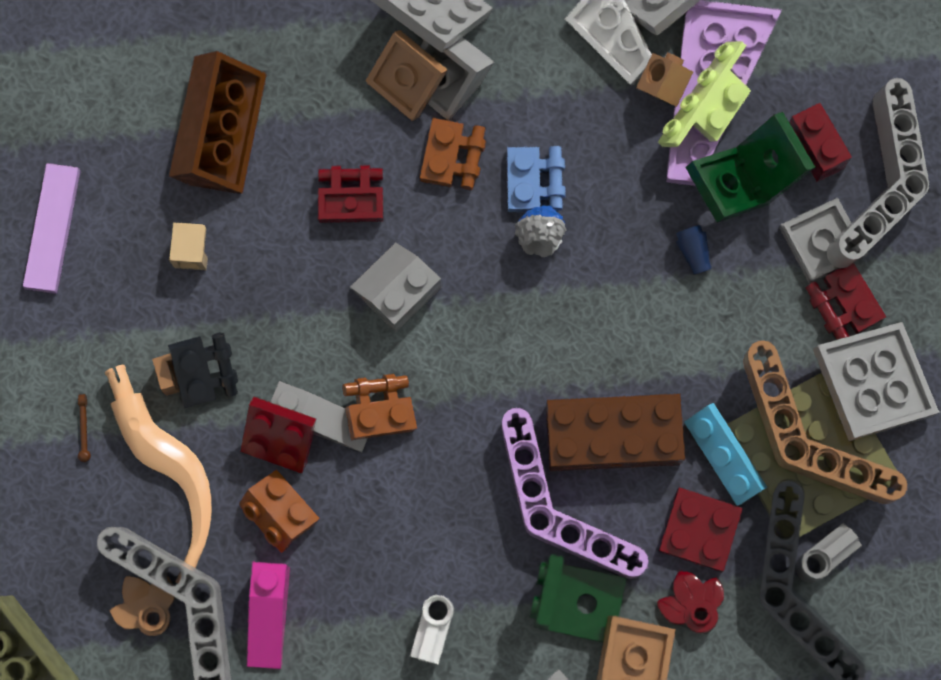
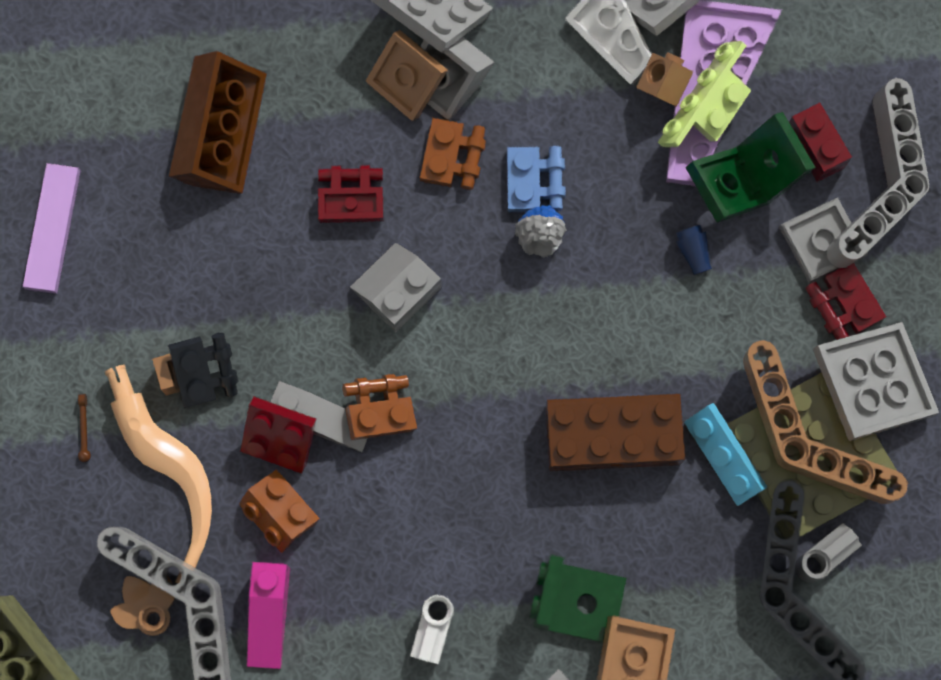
(188, 246): tan panel -> none
(557, 520): lavender beam -> none
(689, 598): dark red plate -> none
(700, 529): dark red plate -> none

